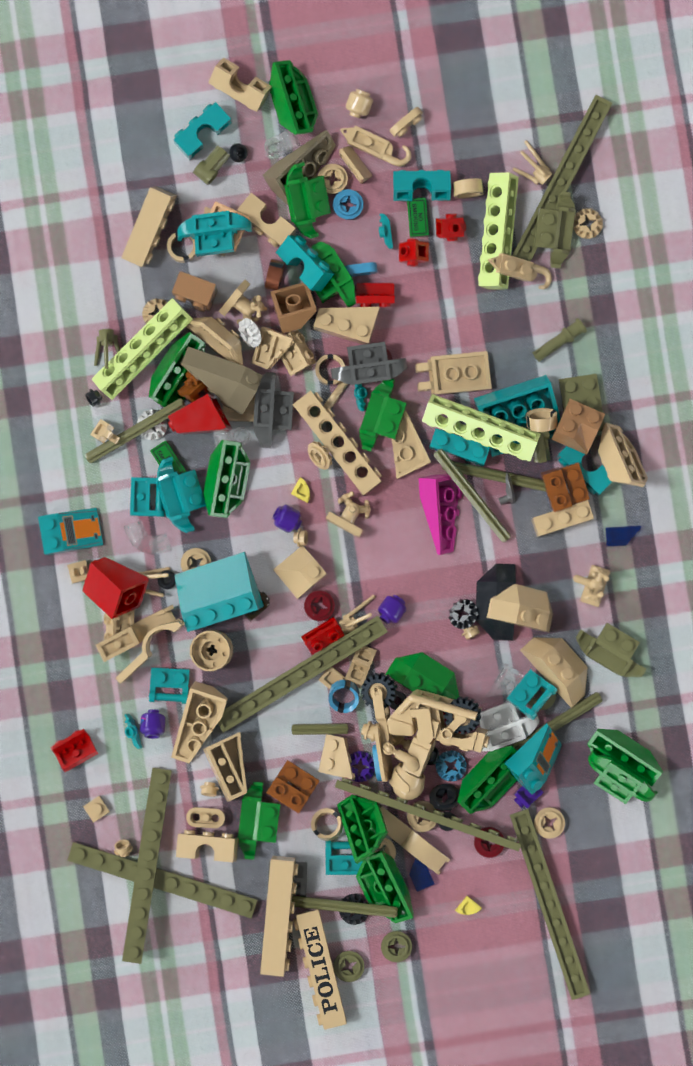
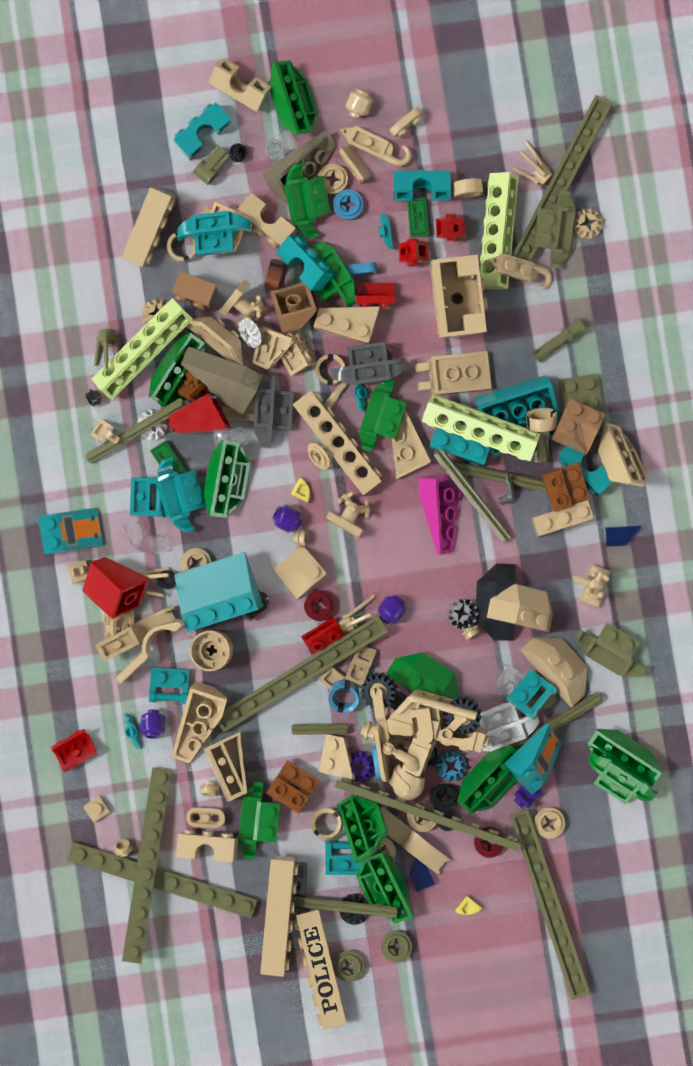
(463, 278): none -> tan brick

